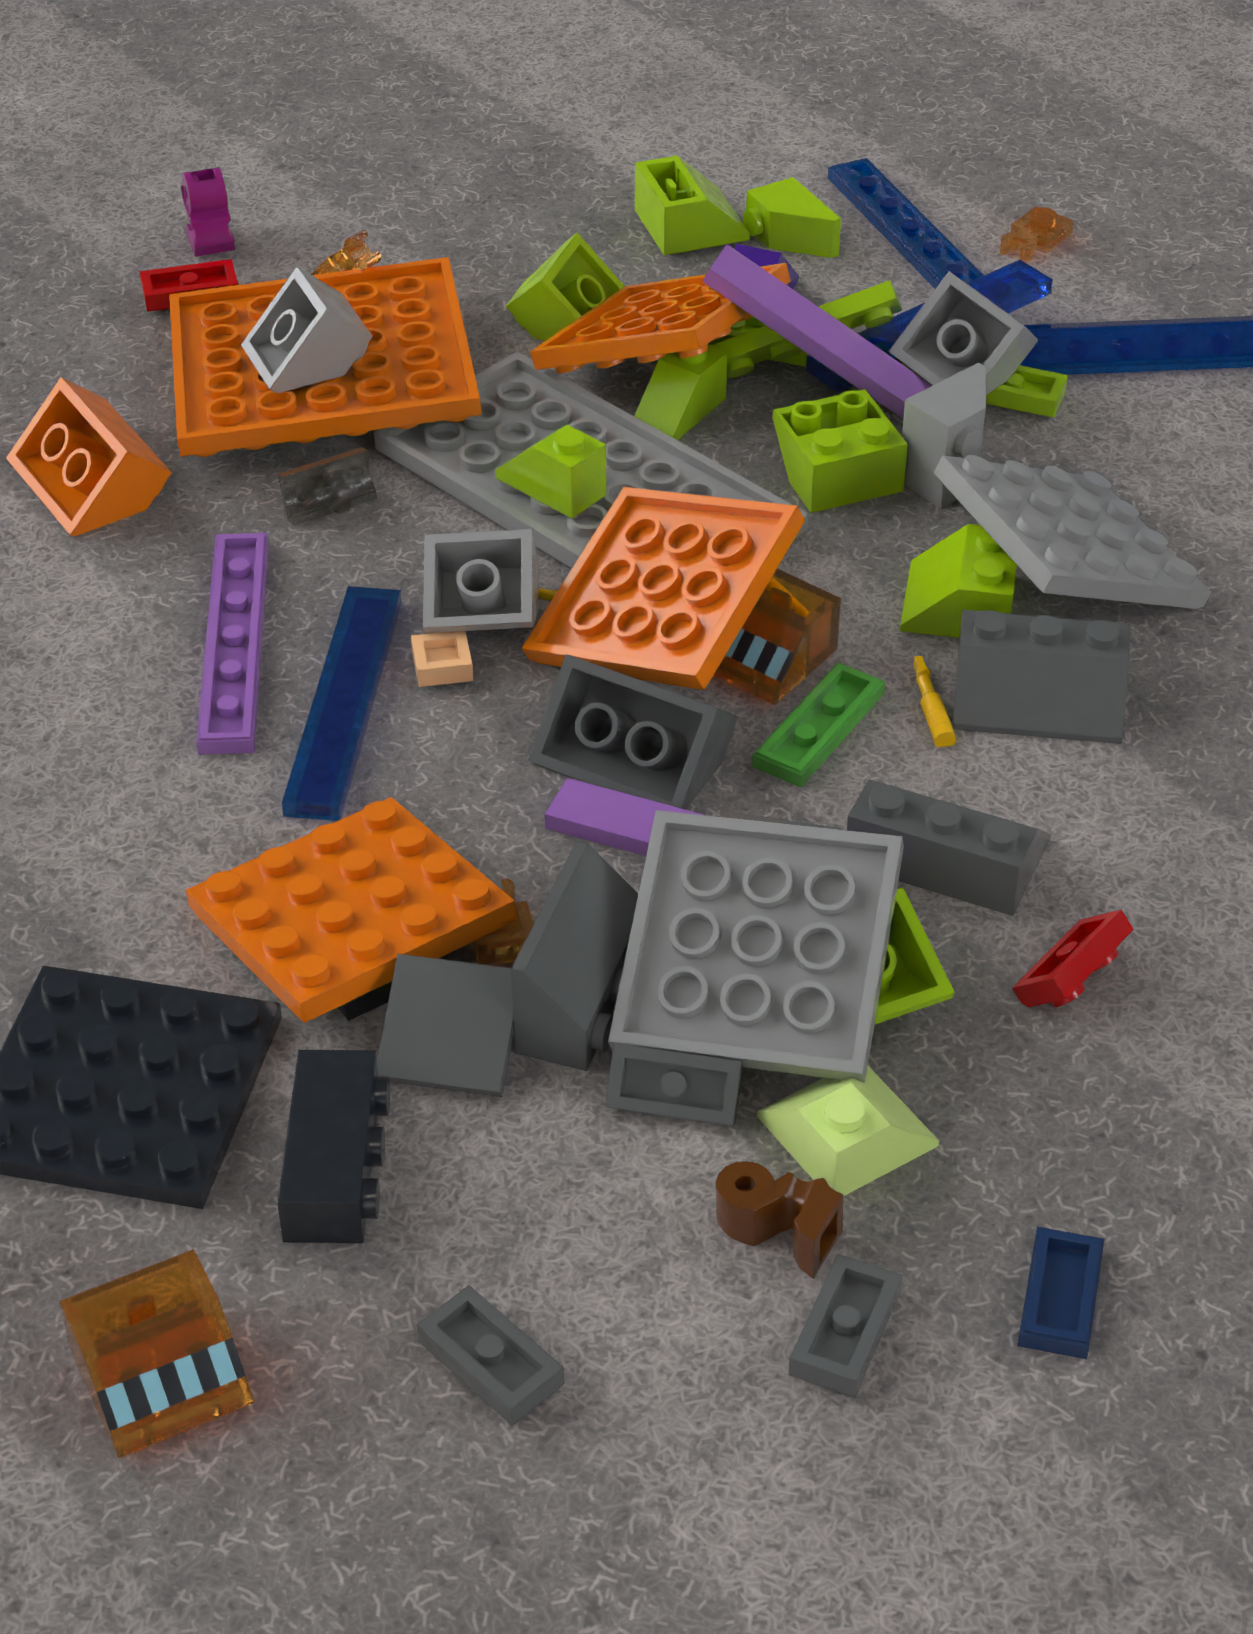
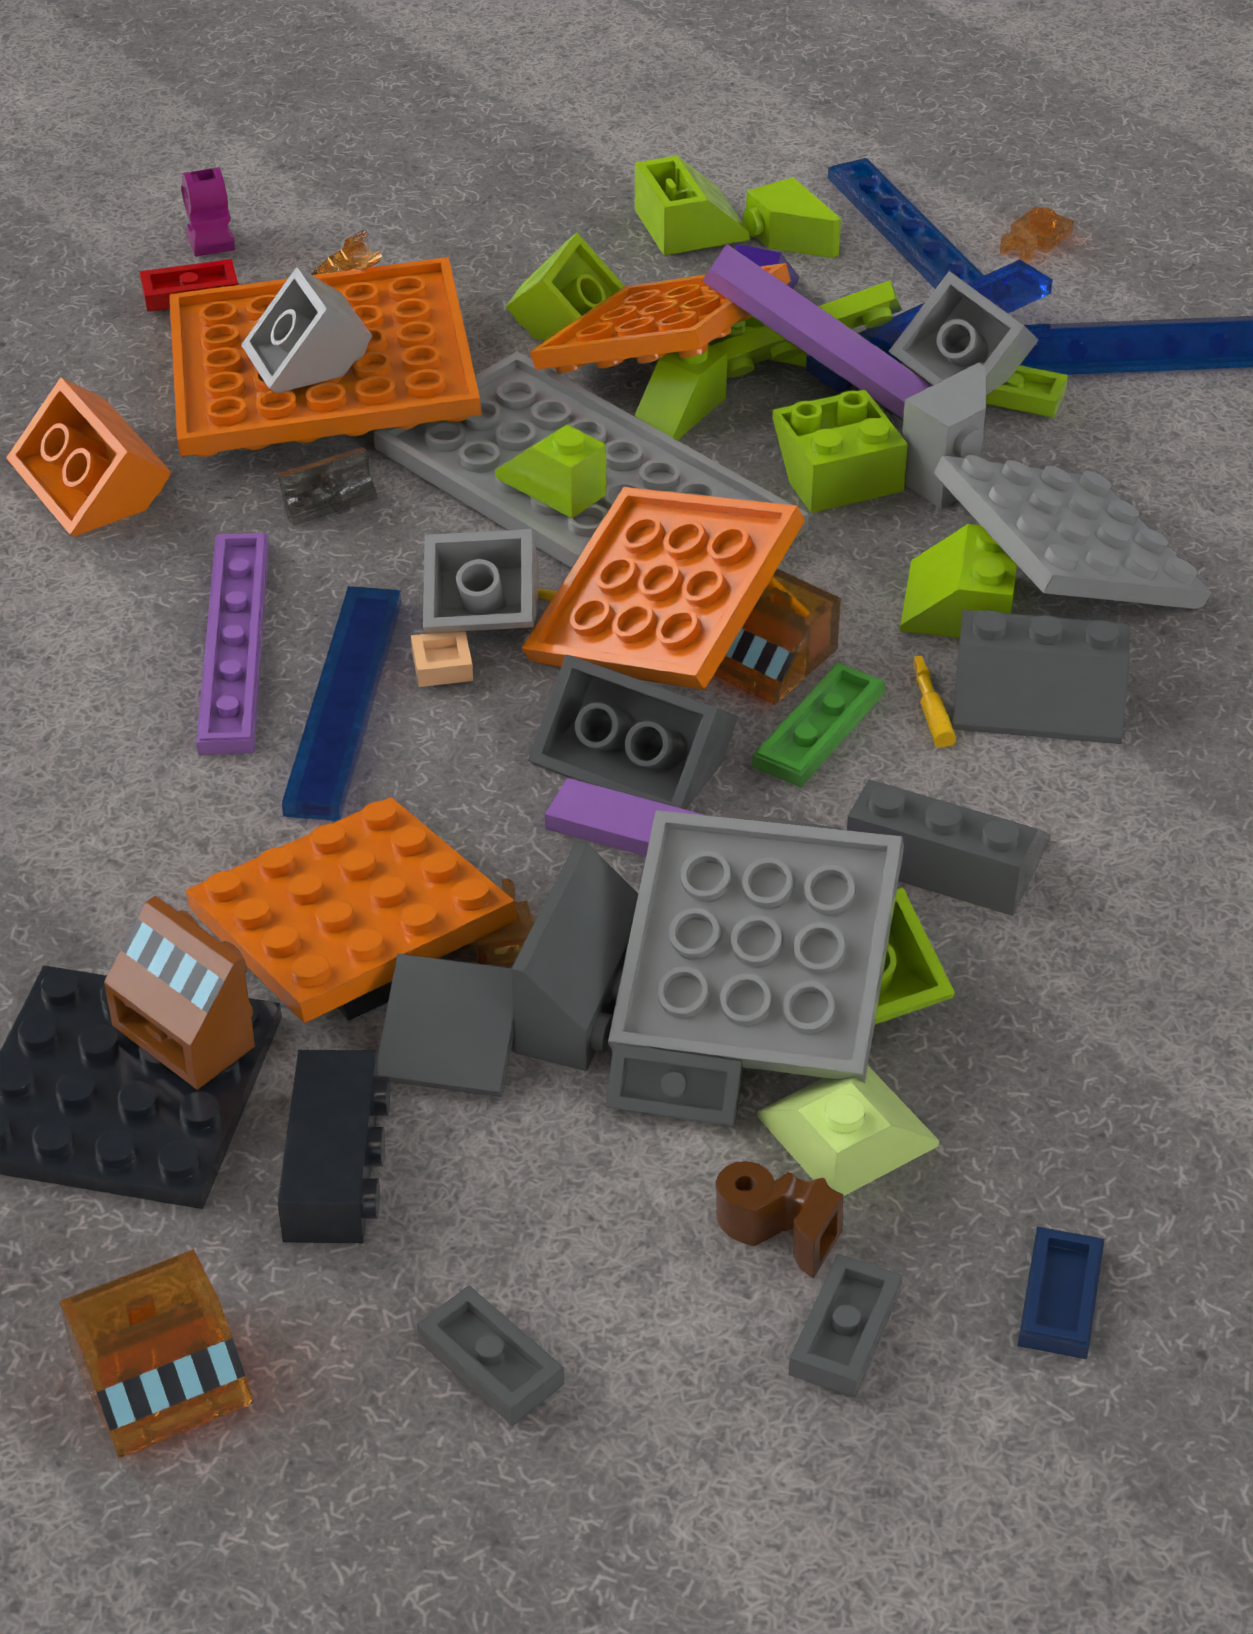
(181, 994): none -> dark orange slope
(1064, 968): red plate -> none

